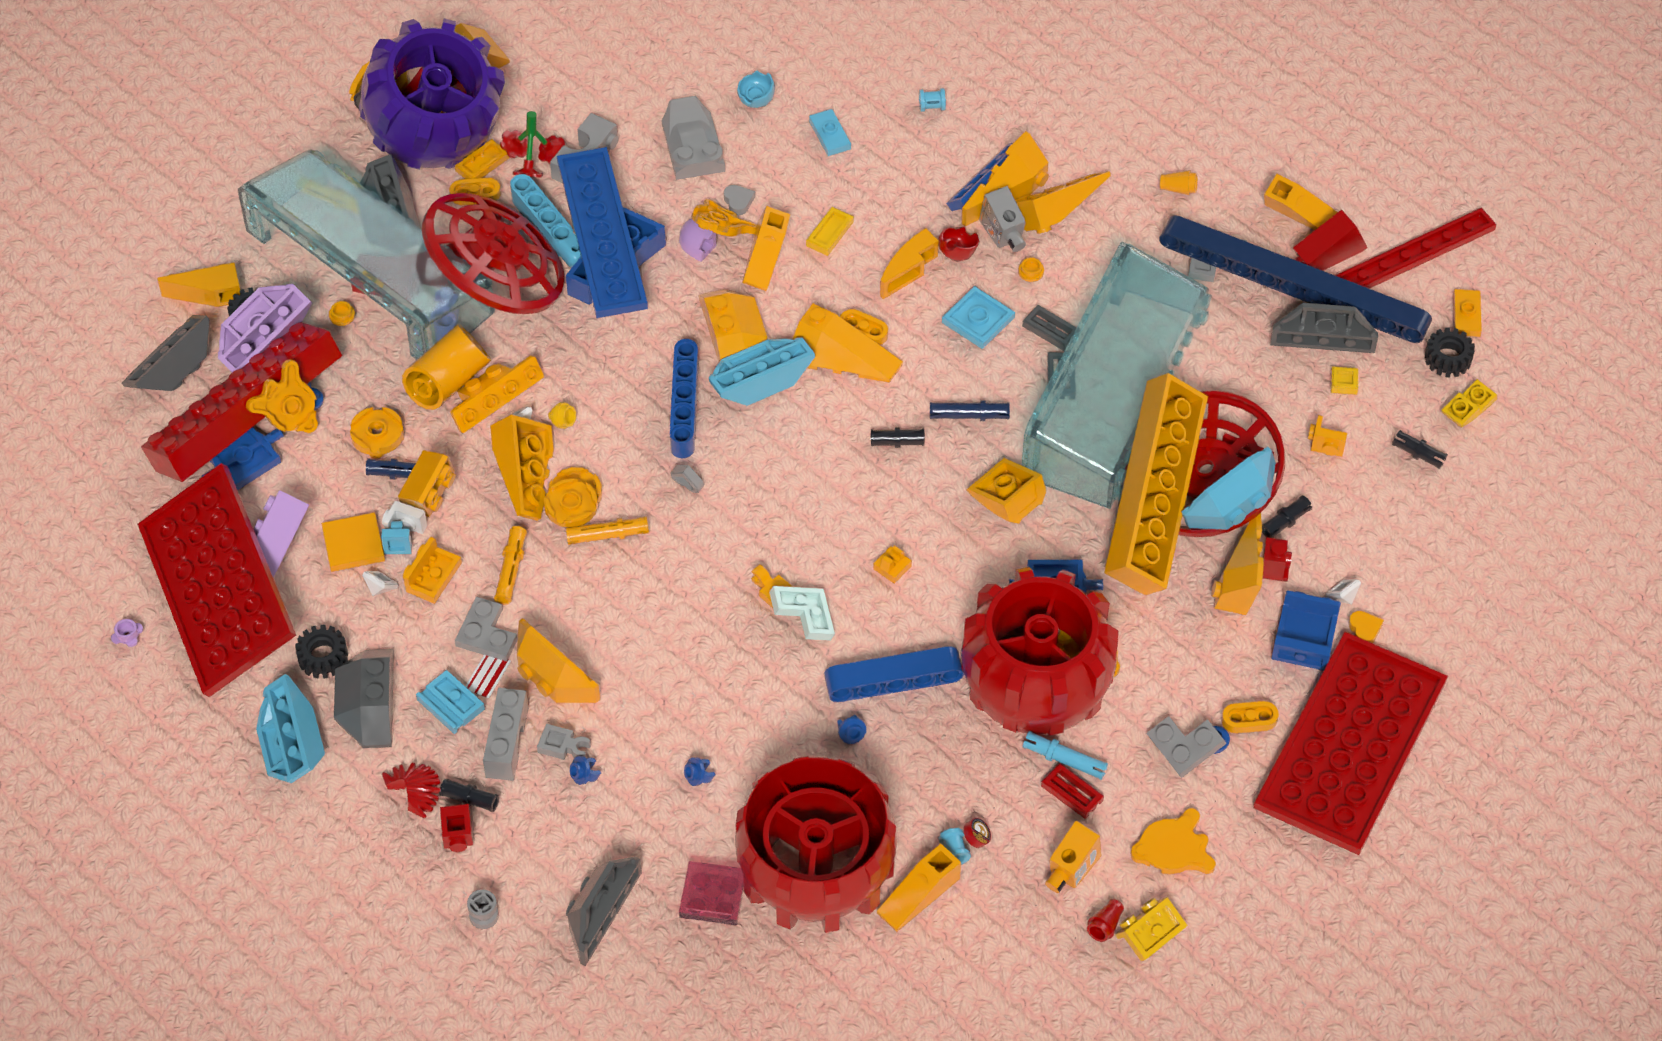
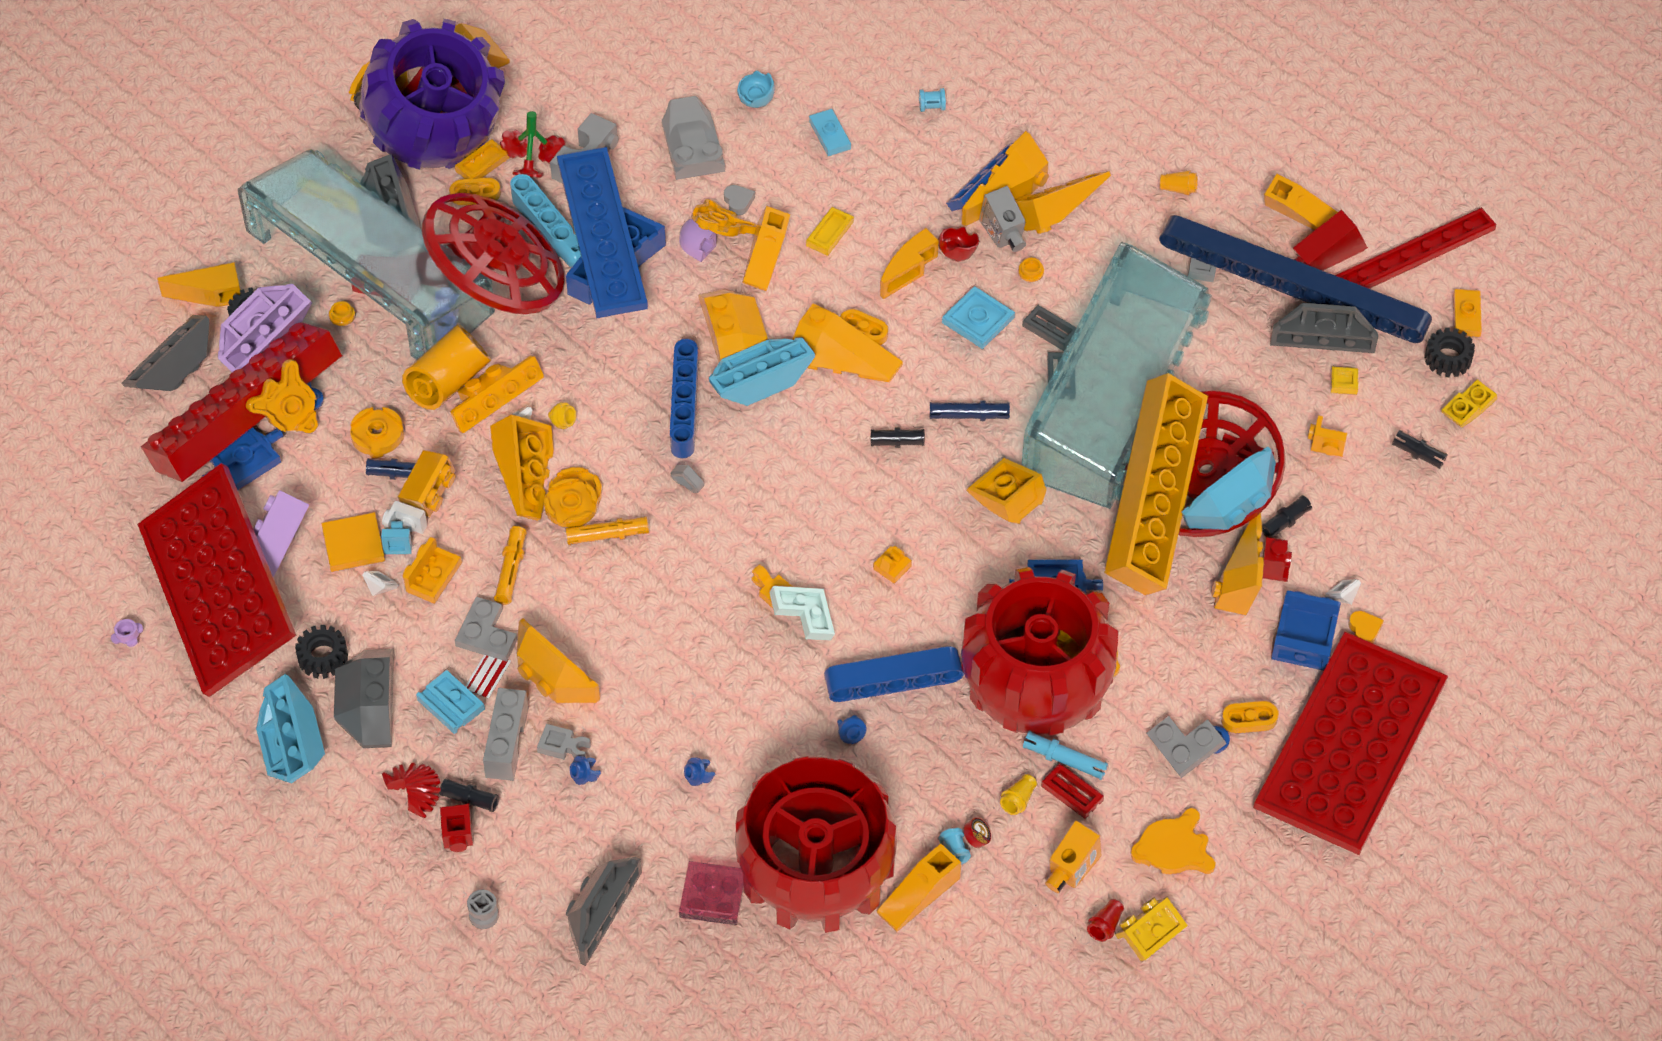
(1016, 797): none -> yellow cone

